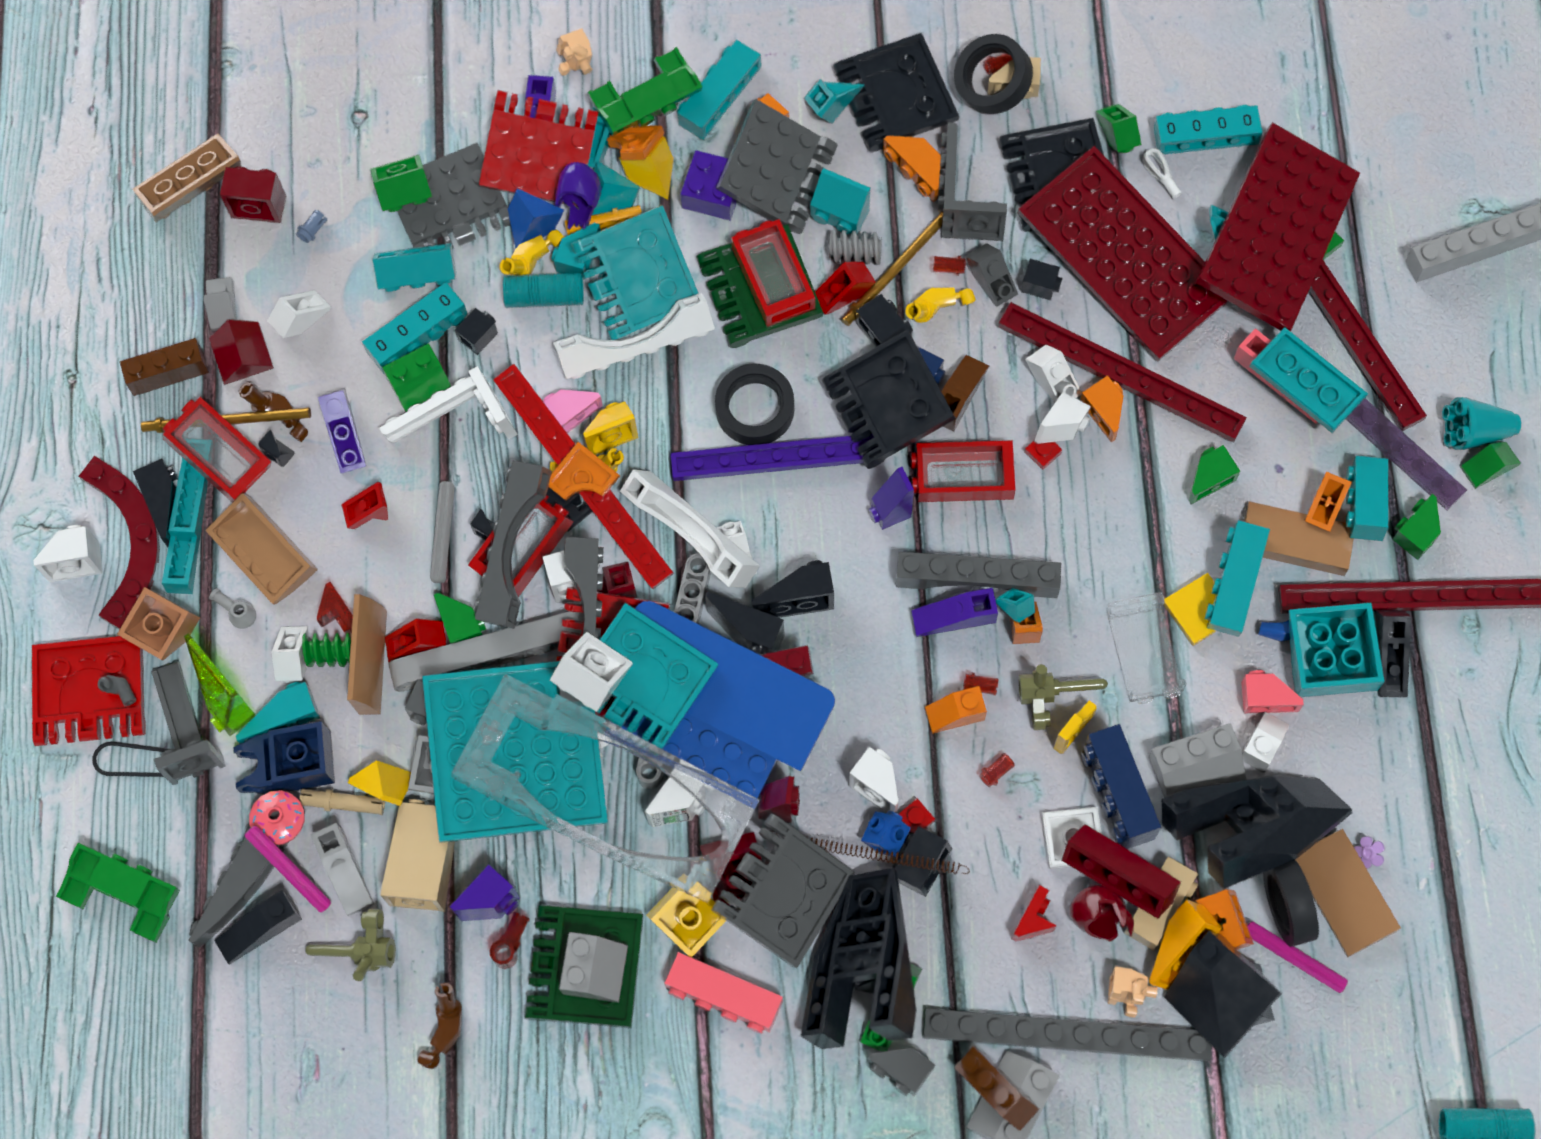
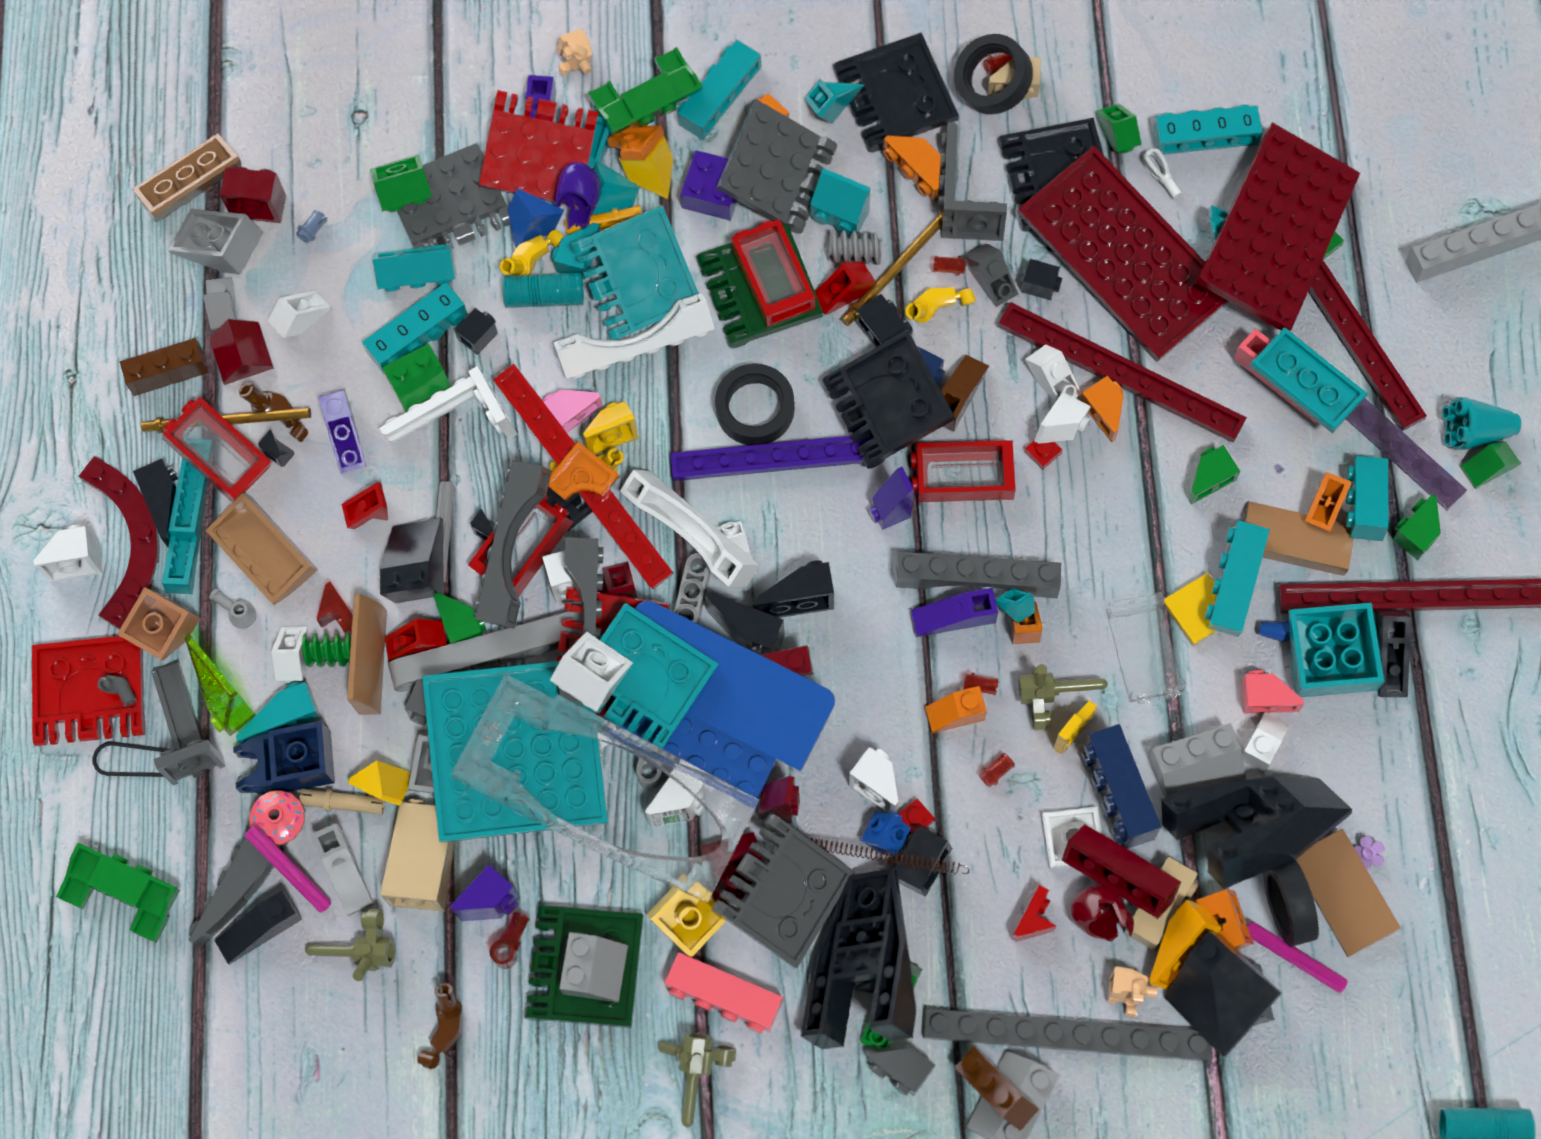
(216, 240): none -> light grey slope
(413, 562): none -> black slope
(696, 1059): none -> olive piece

